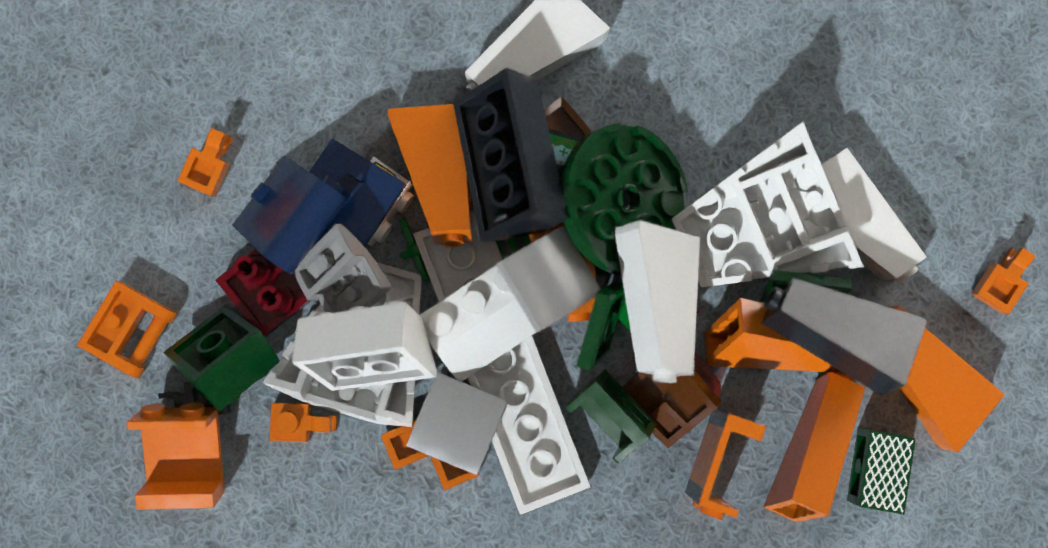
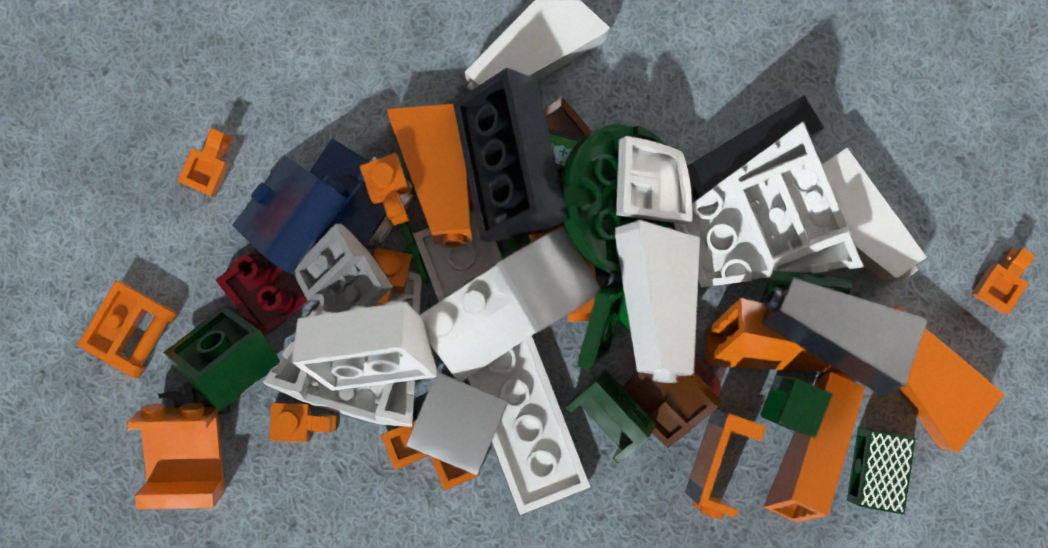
(385, 184): none -> orange plate
(396, 268): none -> orange plate
(653, 182): none -> white plate
(735, 153): none -> black slope
(796, 405): none -> dark green panel

